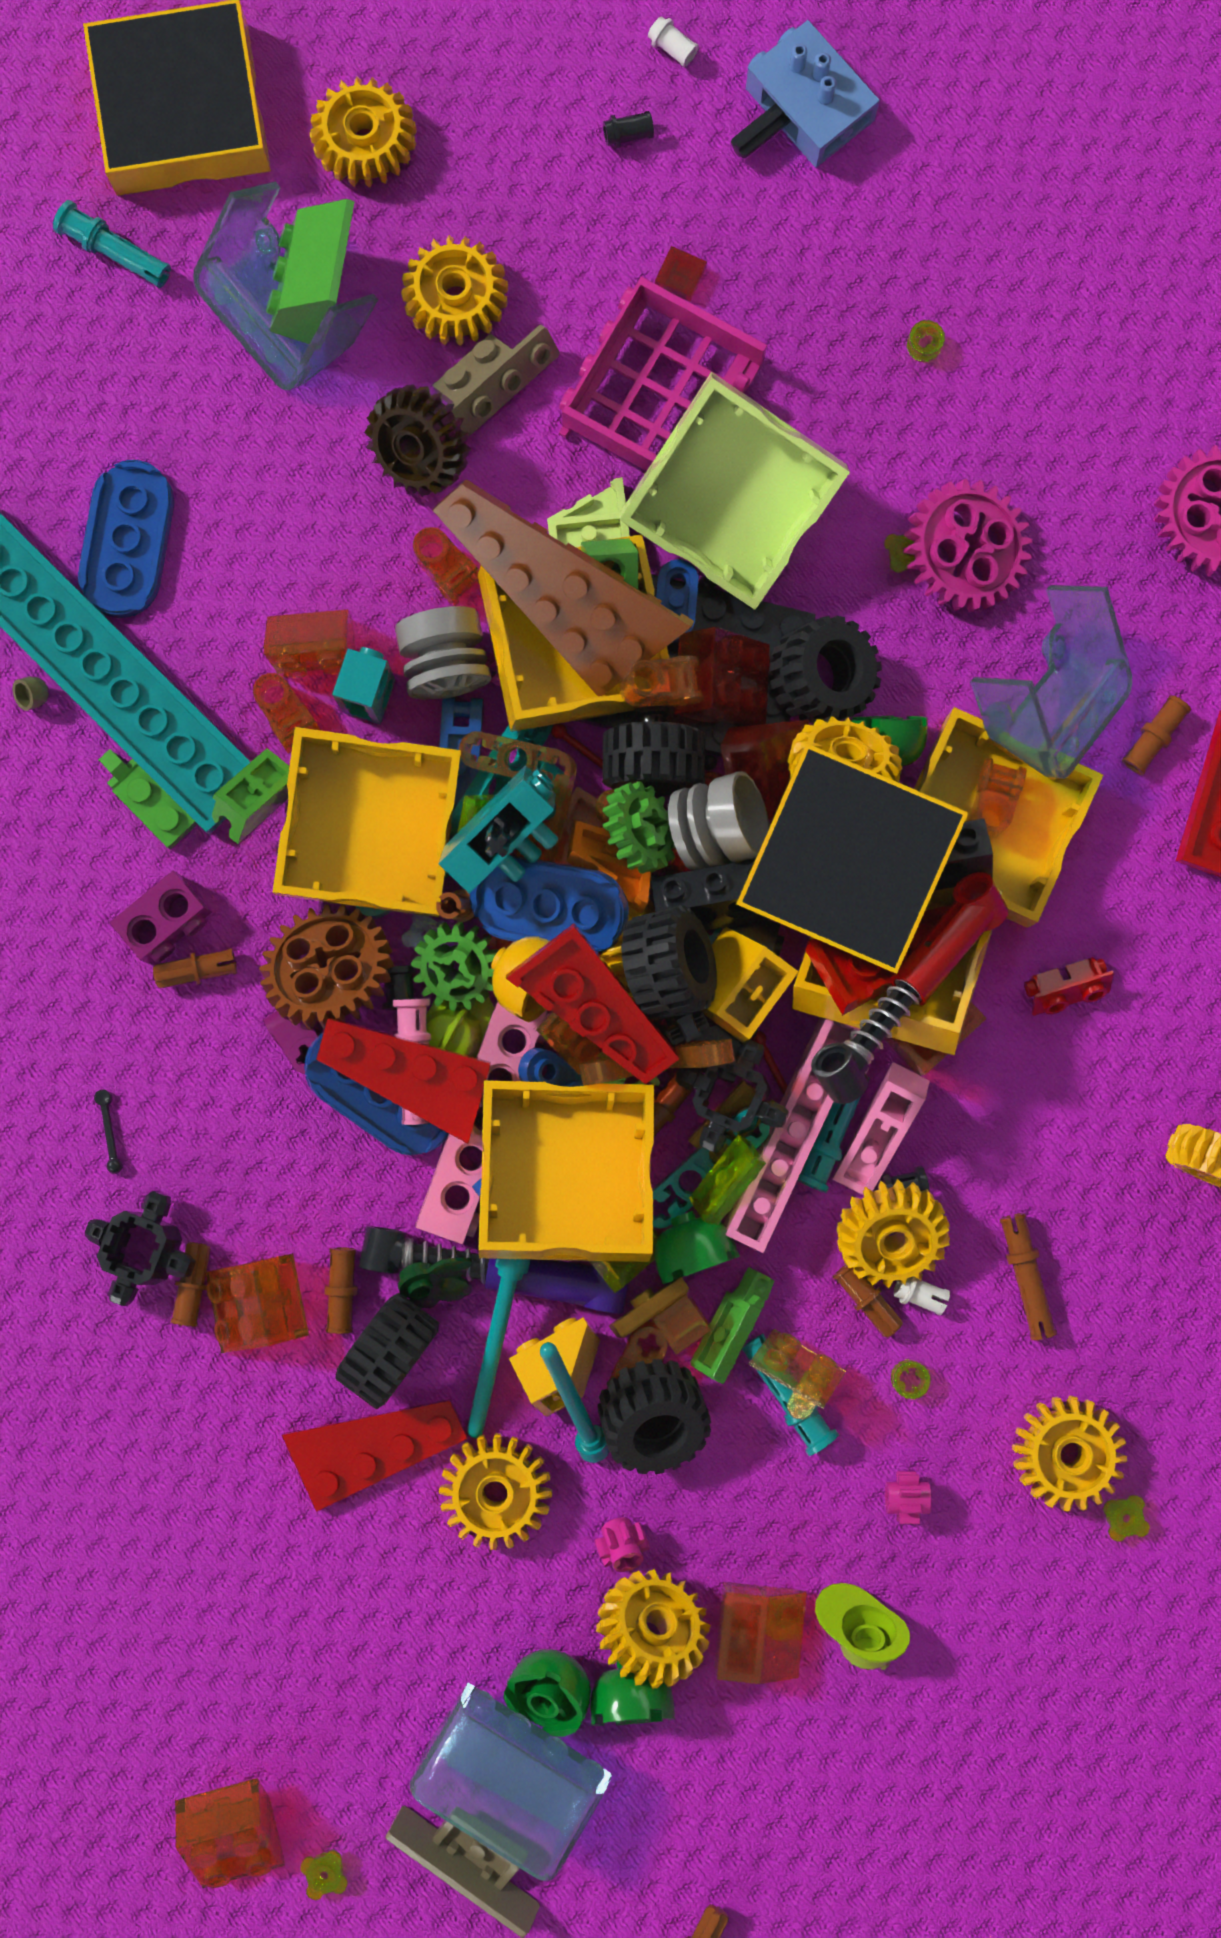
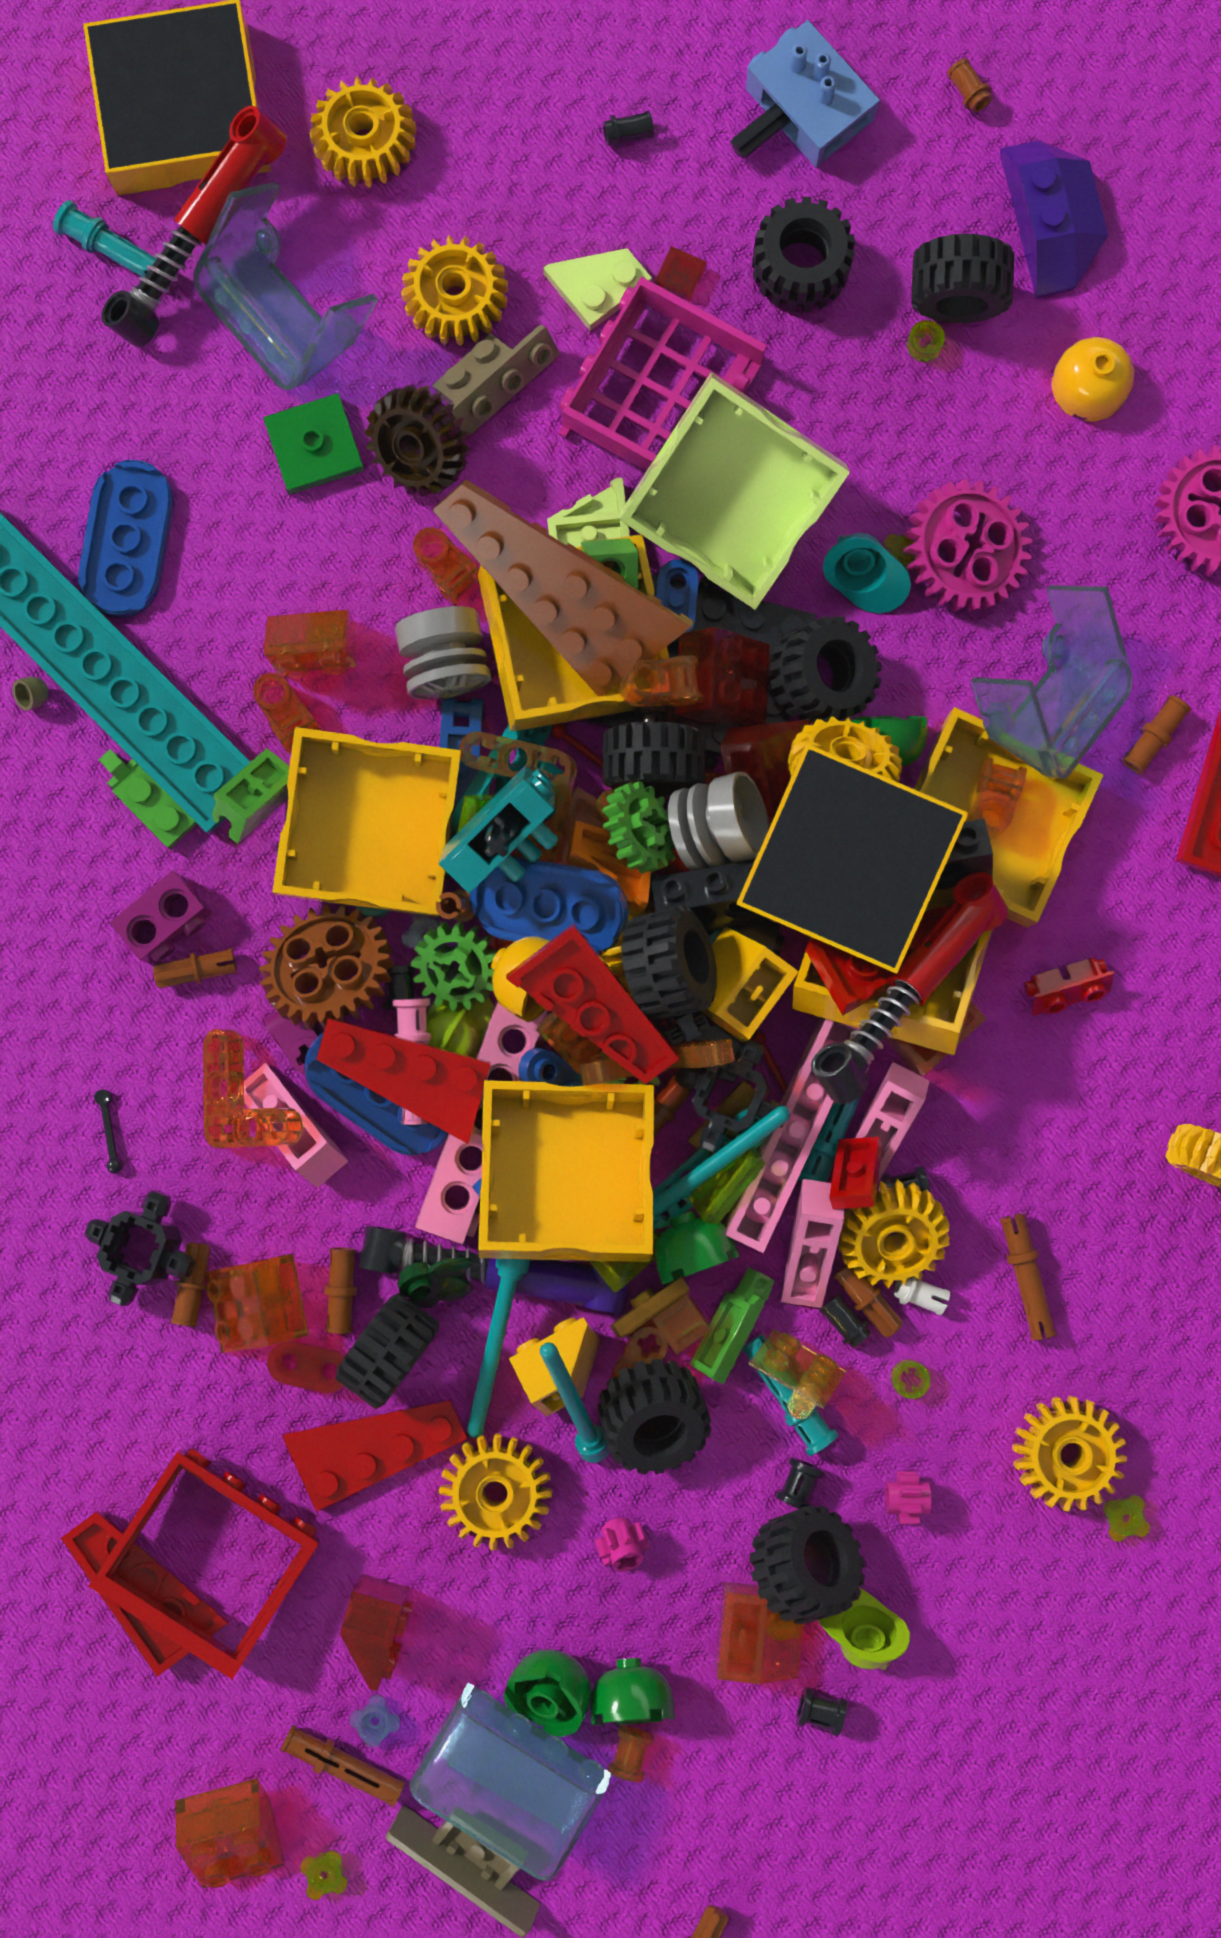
(92, 1544): none -> red wing
(167, 1621): none -> red window
(230, 1109): none -> clear orange beam
(252, 143): none -> piece
(310, 269): bright green slope -> none
(310, 1366): none -> clear red plate
(313, 444): none -> green plate
(315, 1153): none -> bright pink slope
(342, 1765): none -> dark orange pin
(364, 685): teal brick -> none
(372, 1621): none -> clear red slope
(373, 1733): none -> clear light blue plate
(595, 283): none -> yellowish green wing
(630, 1754): none -> clear orange bush
(638, 1649): yellow gear -> none
(672, 41): white pin -> none
(719, 1161): none -> teal piece
(783, 1570): none -> black tyre
(810, 225): none -> black tyre
(811, 1245): none -> bright pink slope
(811, 1475): none -> black bush
(821, 1711): none -> black bush
(845, 1321): none -> black pin
(856, 1173): none -> red plate
(866, 573): none -> teal piece
(962, 278): none -> black tyre
(973, 90): none -> dark orange pin
(1055, 213): none -> dark purple wedge
(1093, 378): none -> yellow cylinder

